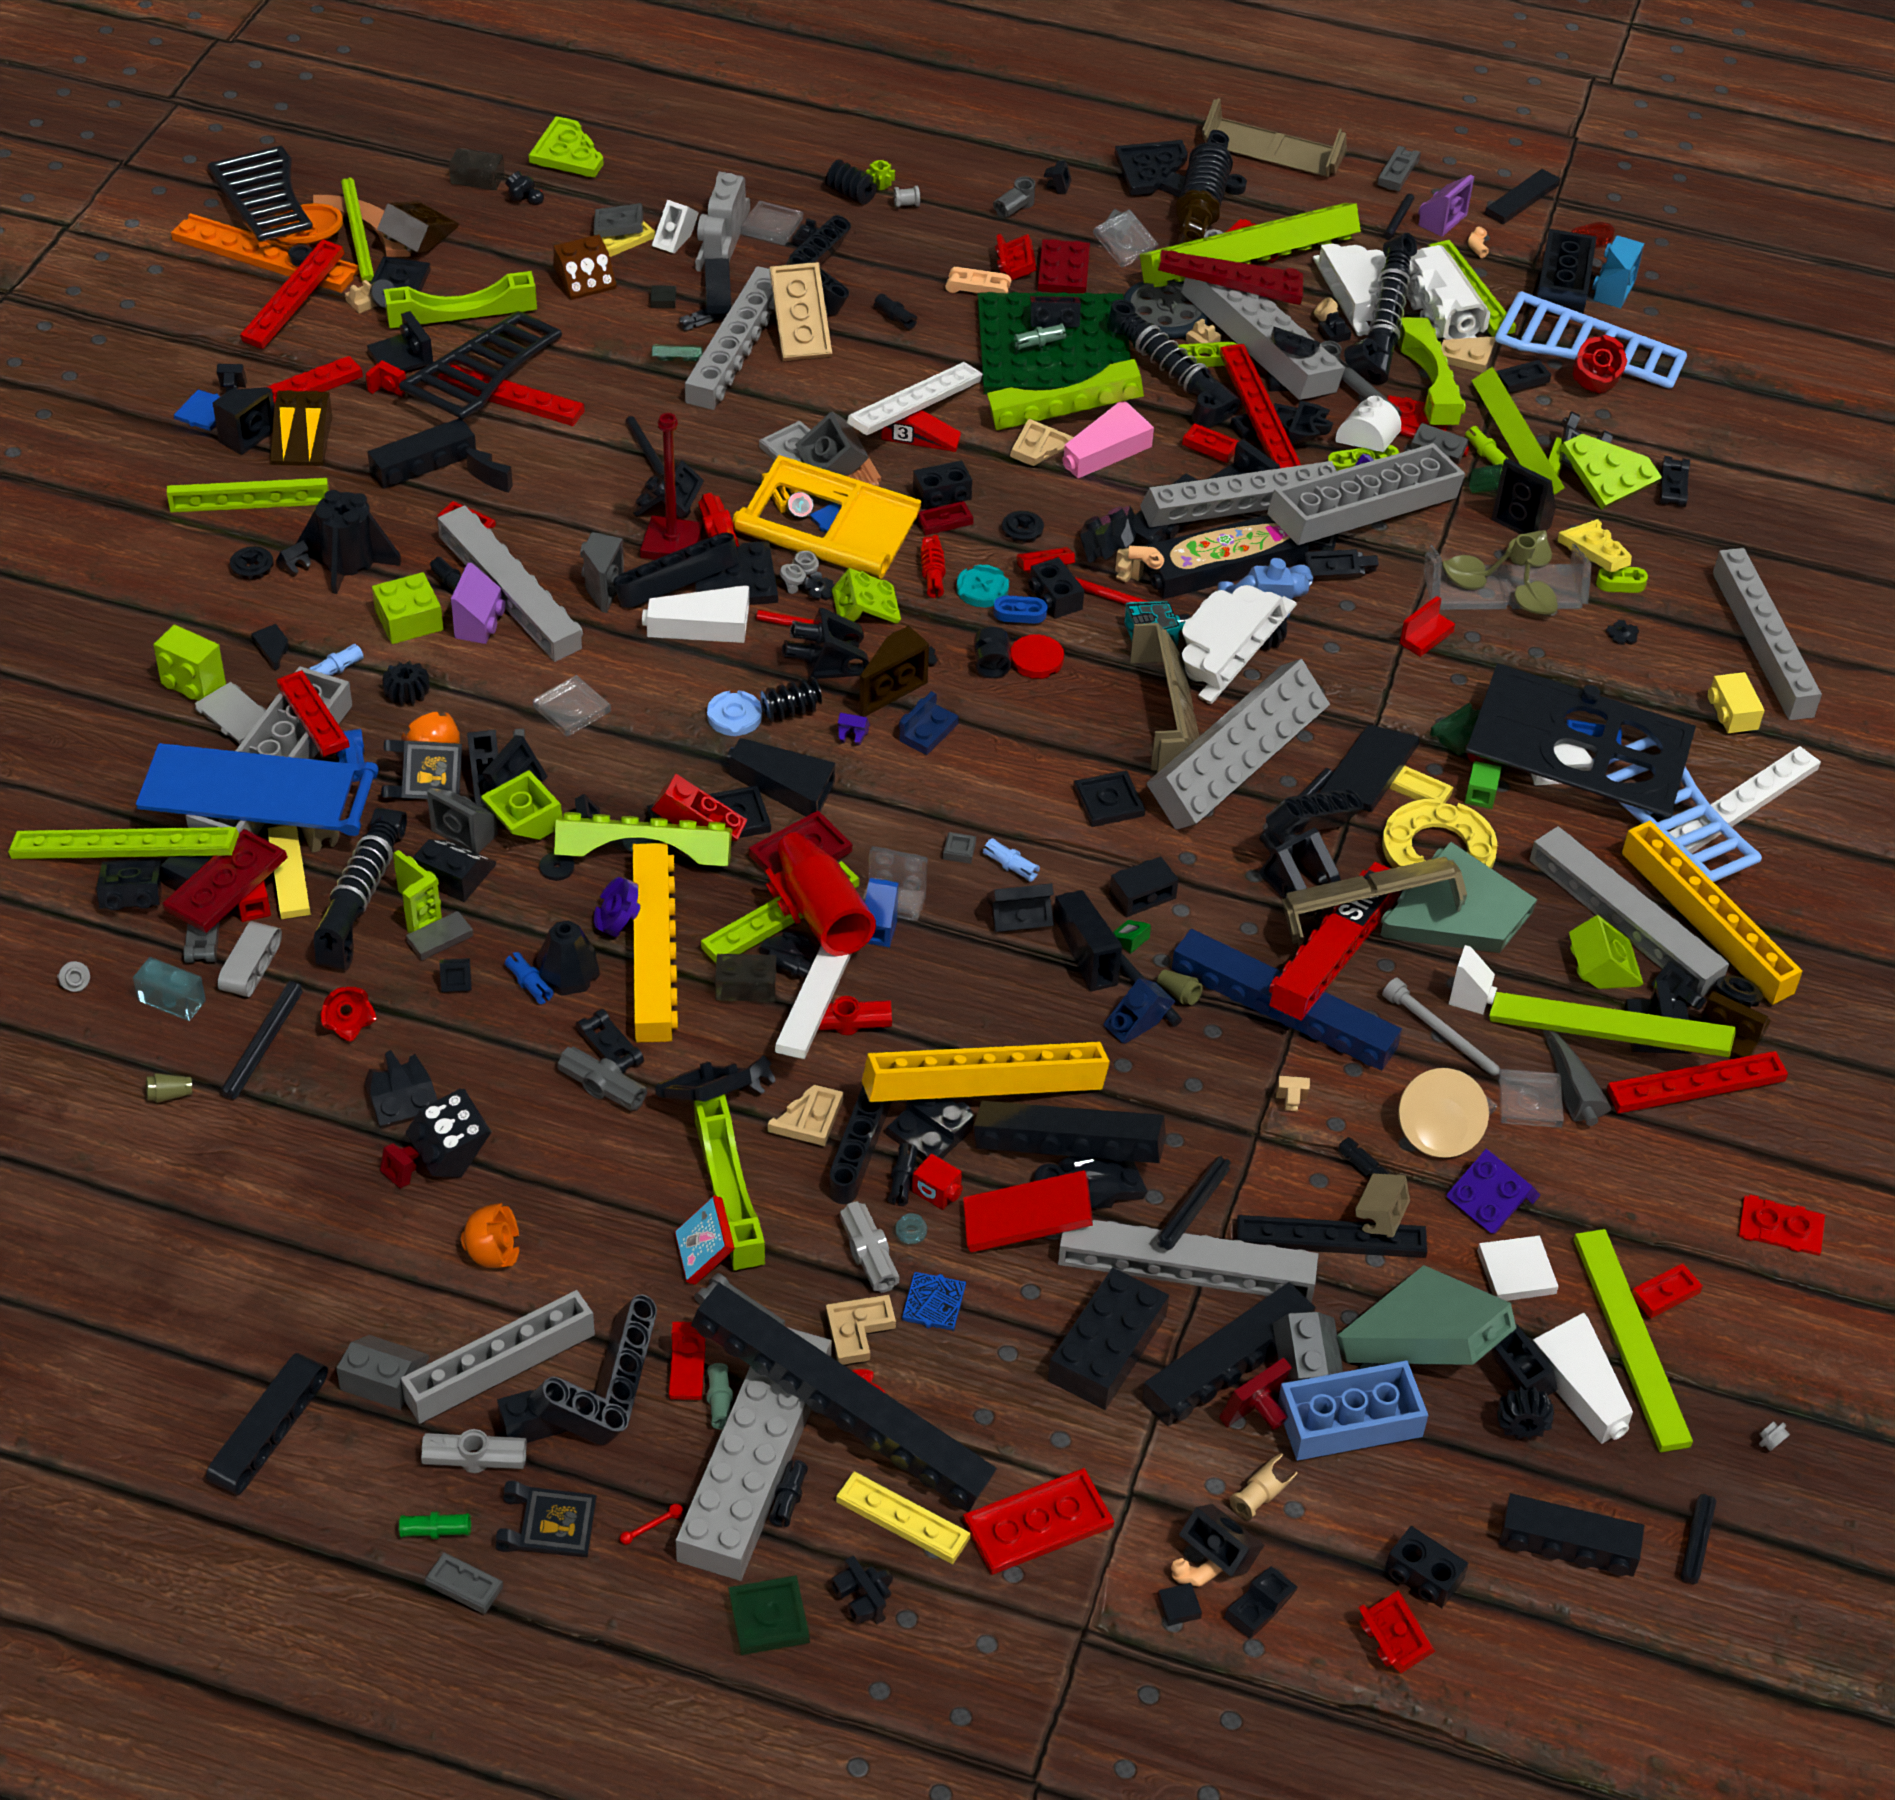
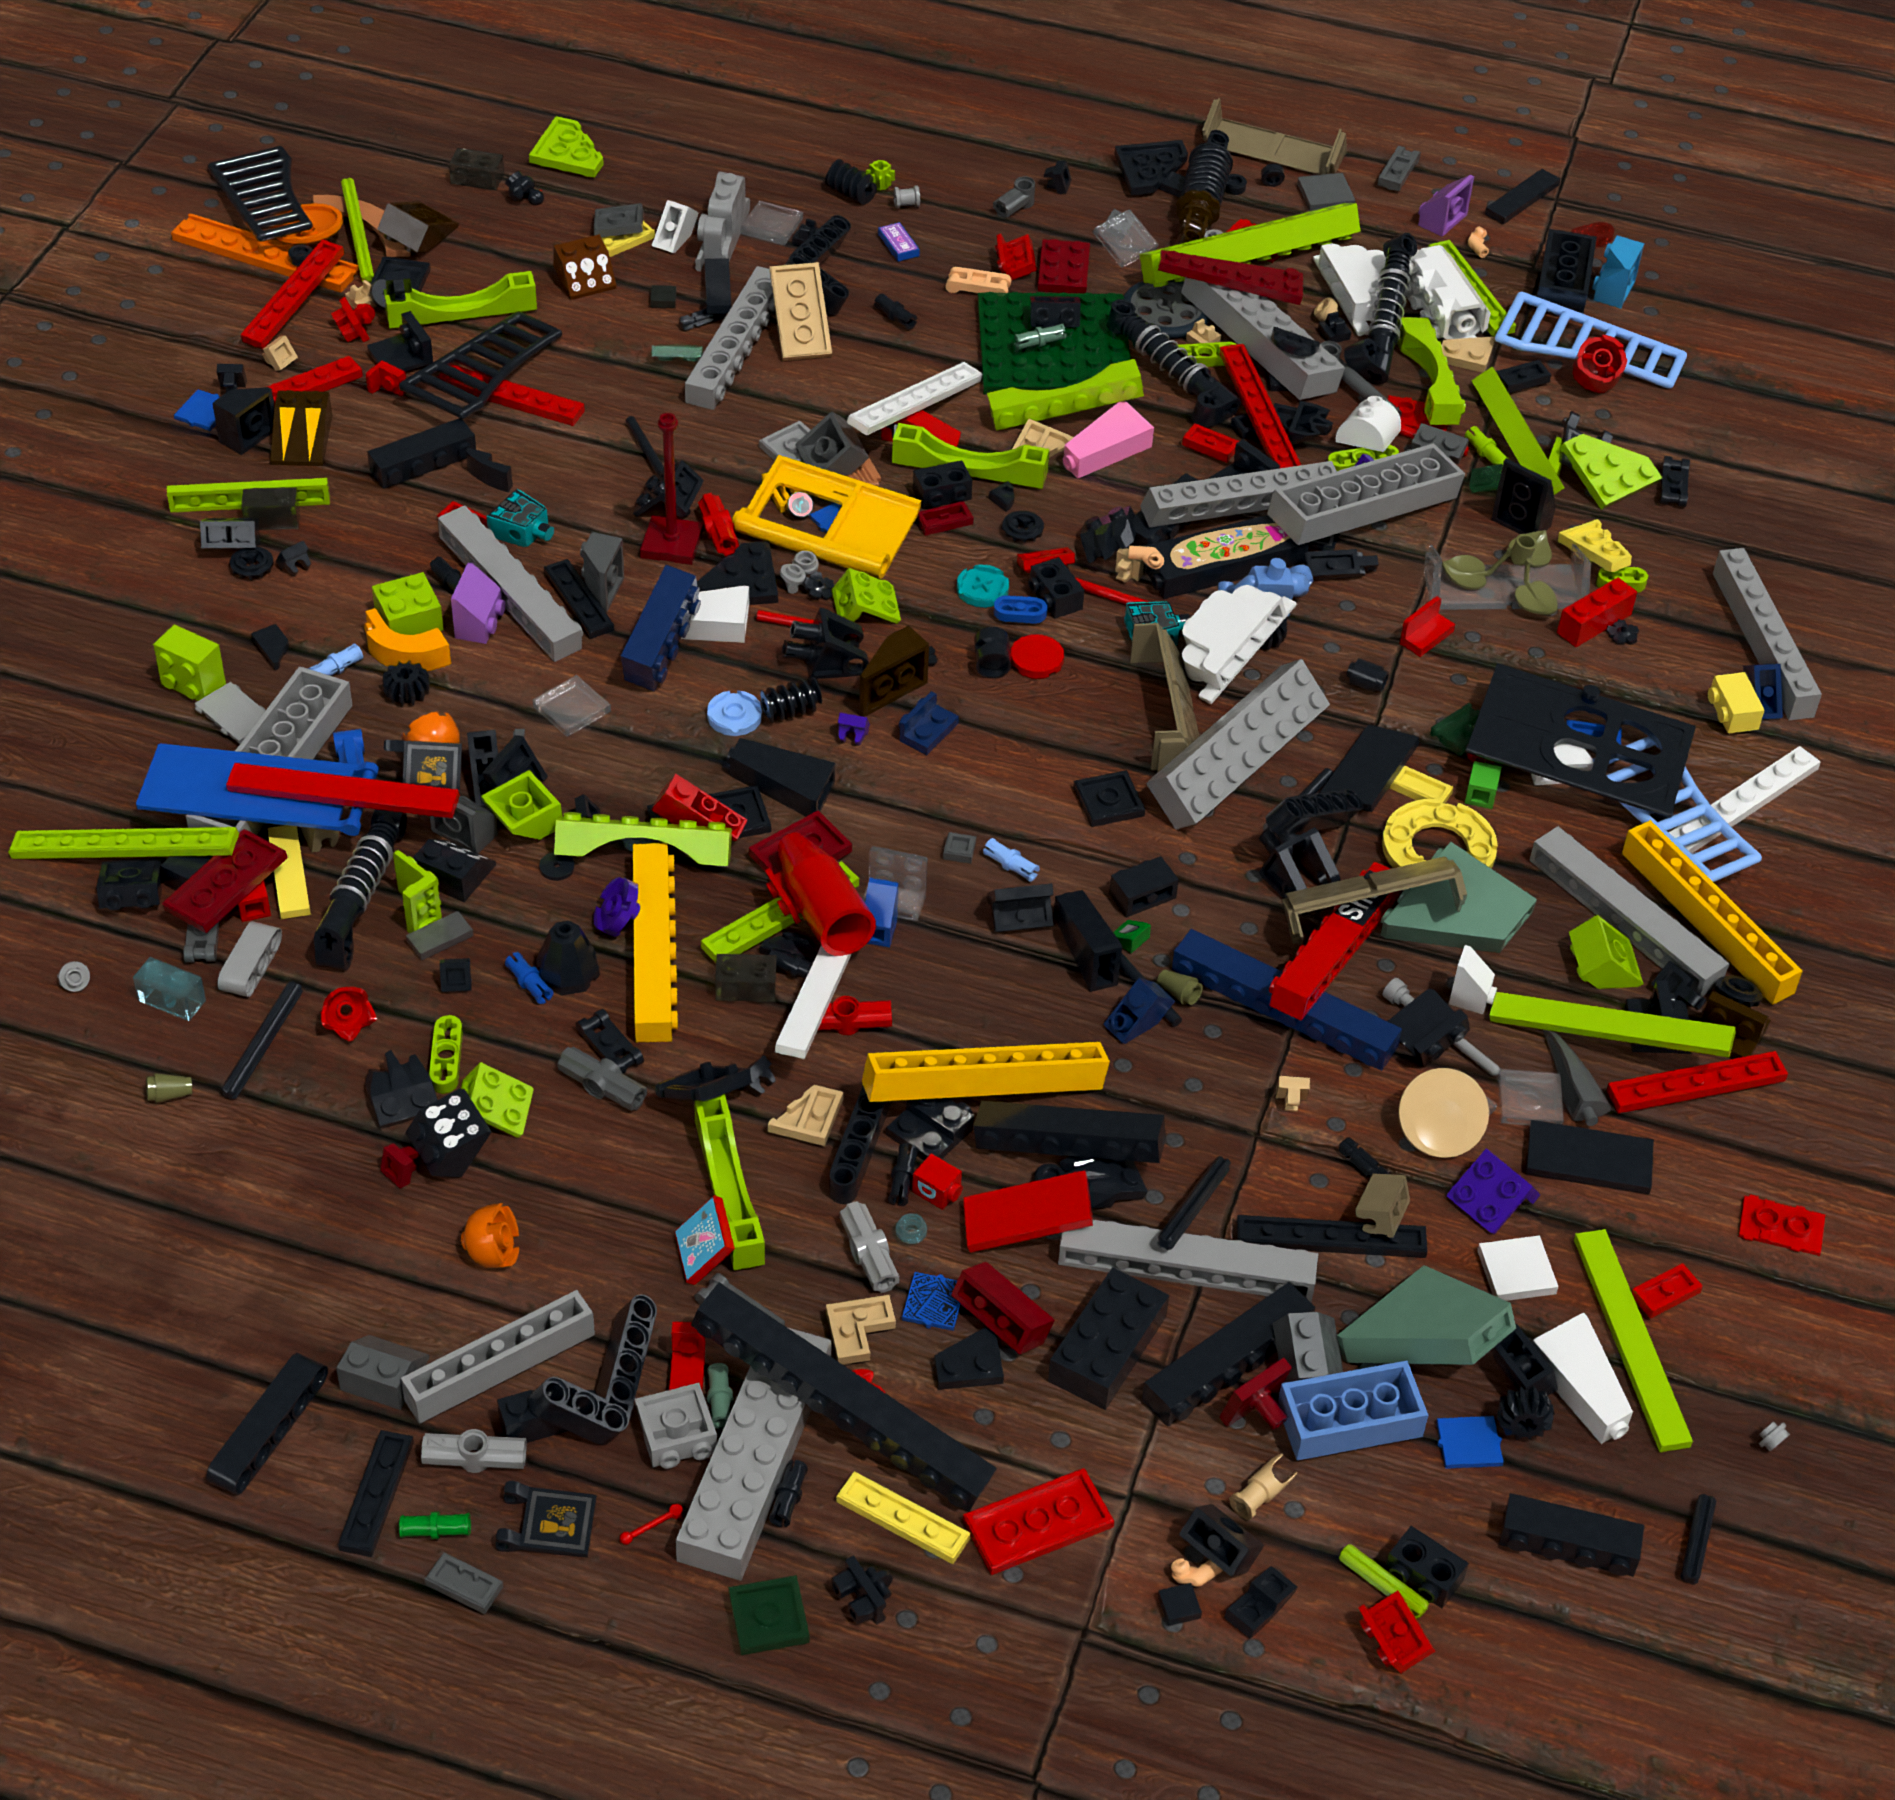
(230, 533): none -> black brick
(273, 506): none -> clear smoke brick
(279, 353): none -> tan tile
(312, 713): red tile -> none
(343, 790): none -> red tile
(347, 536): black brick -> none
(351, 320): none -> red hips
(376, 1493): none -> black tile
(389, 647): none -> light orange arch
(398, 283): none -> black tile
(450, 1064): none -> lime beam
(499, 1098): none -> lime bracket
(520, 520): none -> teal torso
(578, 599): none -> black tile
(660, 628): none -> dark blue brick
(676, 570): black beam -> none
(676, 1425): none -> light grey plate
(898, 241): none -> tile
(933, 565): red hinge -> none
(970, 1362): none -> black wing
(1002, 1307): none -> dark red brick
(1003, 496): none -> black tile
(1019, 466): none -> lime arch
(1272, 175): none -> black tile
(1325, 190): none -> dark grey tile
(1367, 675): none -> black brick
(1381, 1578): none -> lime axle
(1398, 217): black bar -> none
(1430, 1026): none -> black bracket
(1469, 1442): none -> blue piece
(1590, 1157): none -> black tile
(1596, 611): none -> red brick
(1768, 687): none -> dark blue slope

